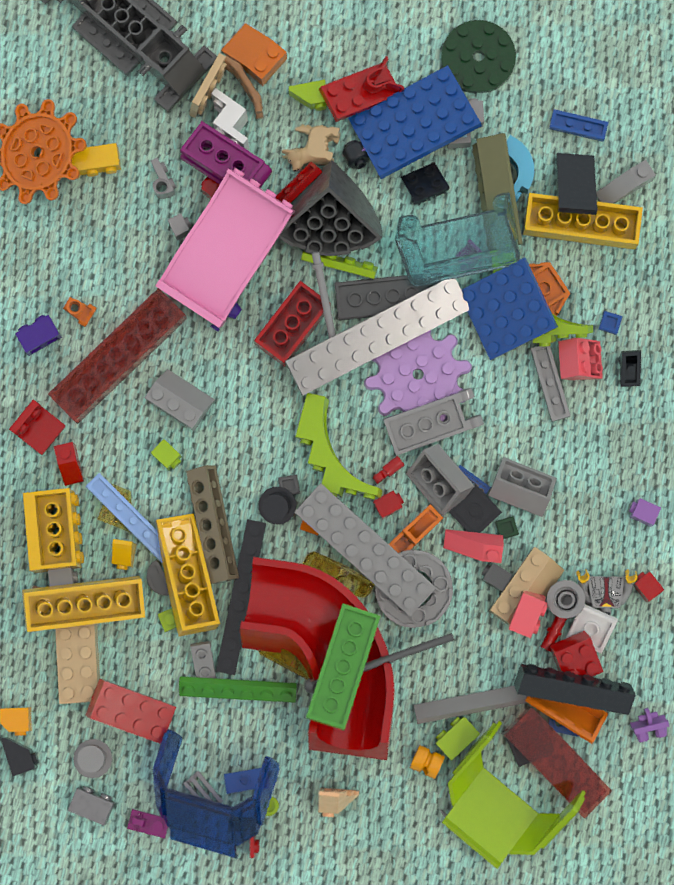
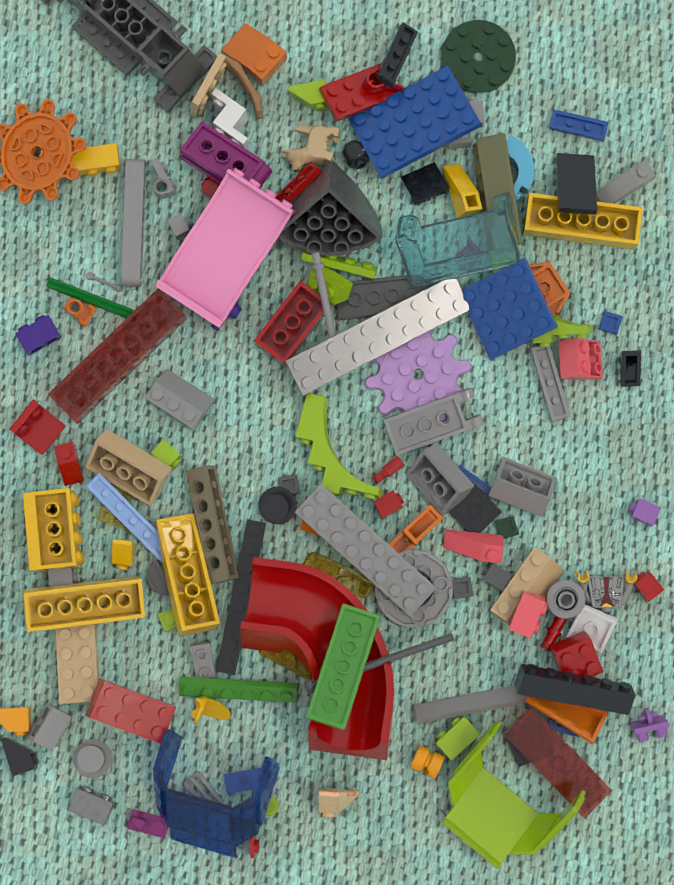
(49, 727): none -> light grey brick
(89, 298): none -> green axle
(90, 276): none -> light grey hinge
(128, 467): none -> tan brick
(132, 222): none -> light grey beam
(210, 708): none -> yellow piece
(337, 286): none -> lime brick
(396, 54): none -> black tile
(462, 191): none -> yellow slope
(462, 588): none -> dark grey plate

